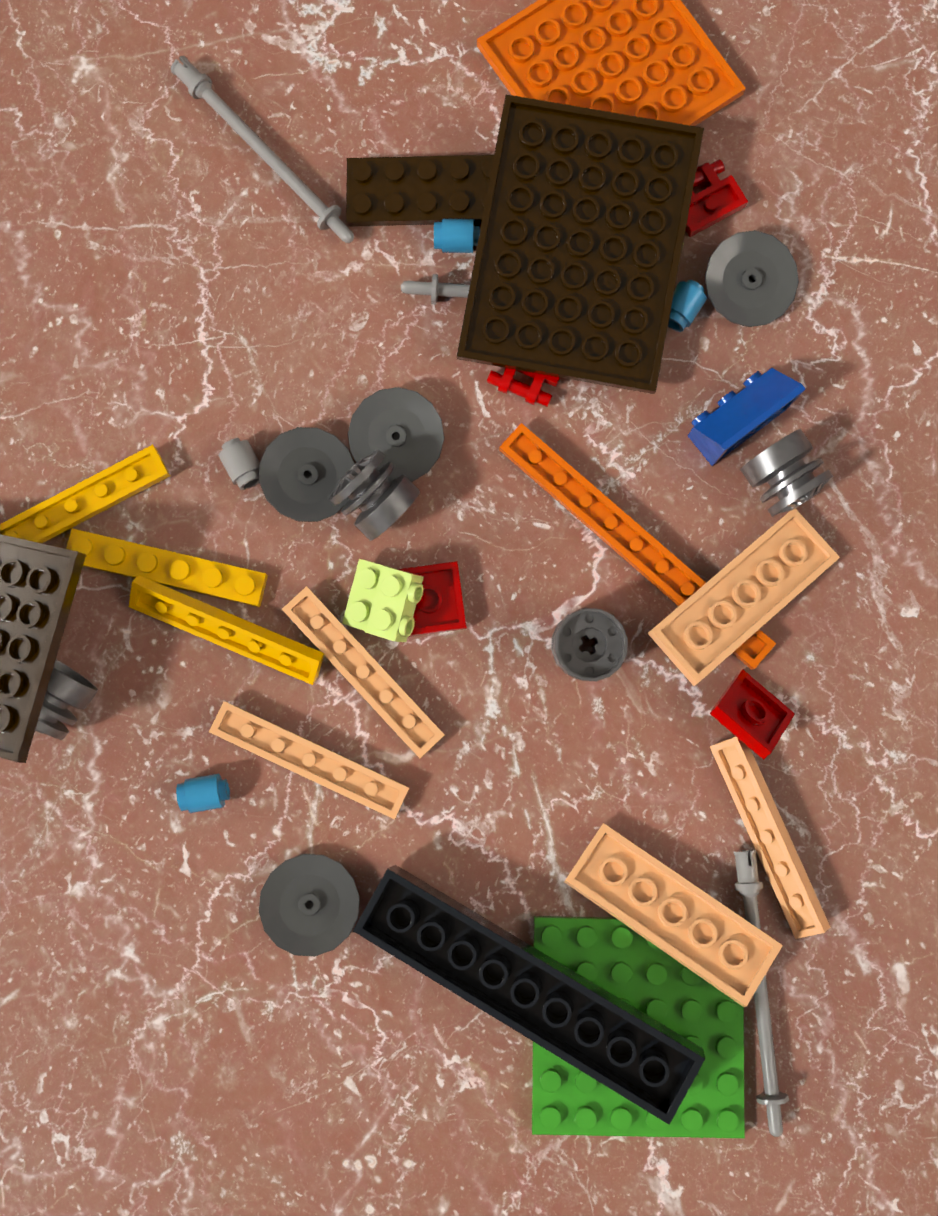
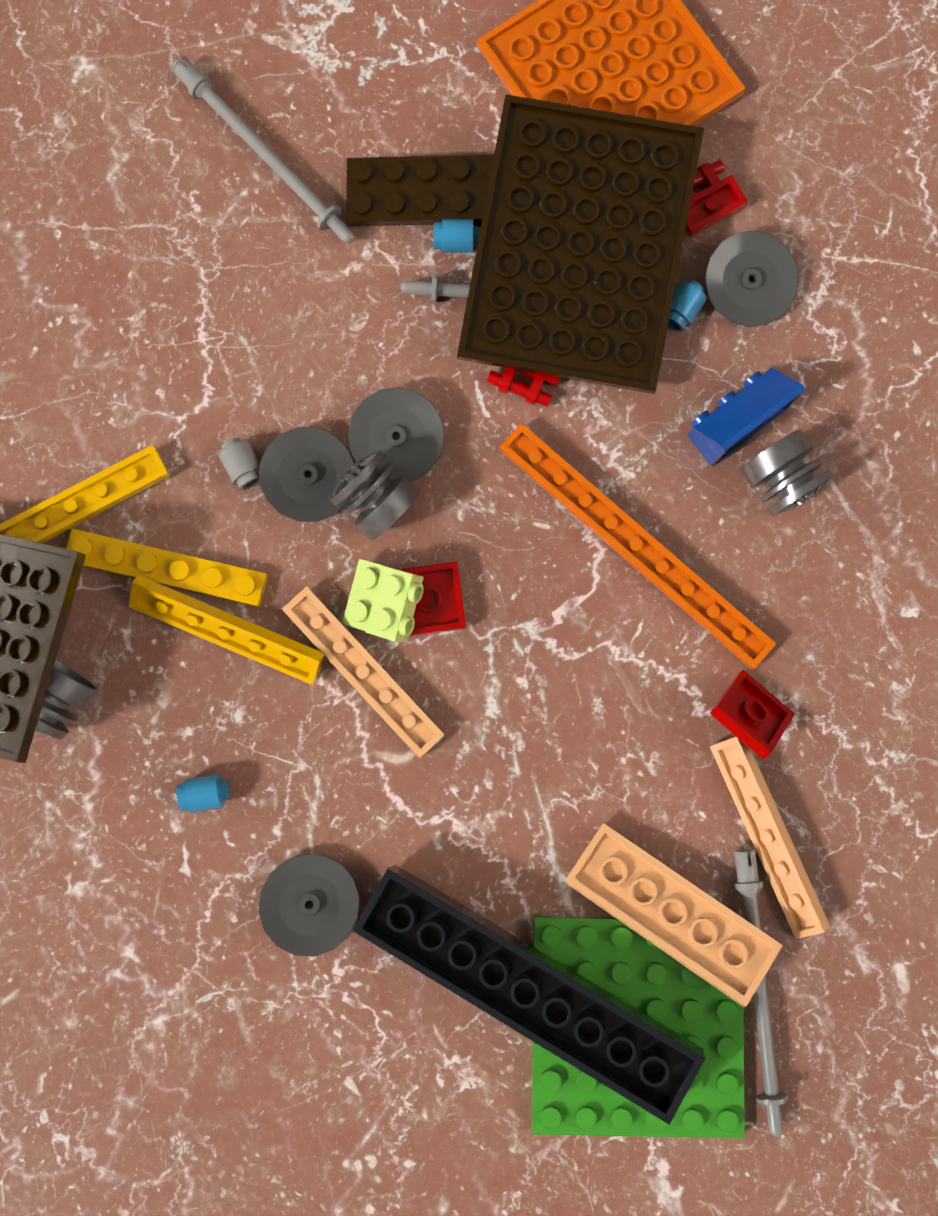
(309, 760): light nougat plate -> none
(608, 650): flat silver wheel -> none
(743, 596): light nougat plate -> none

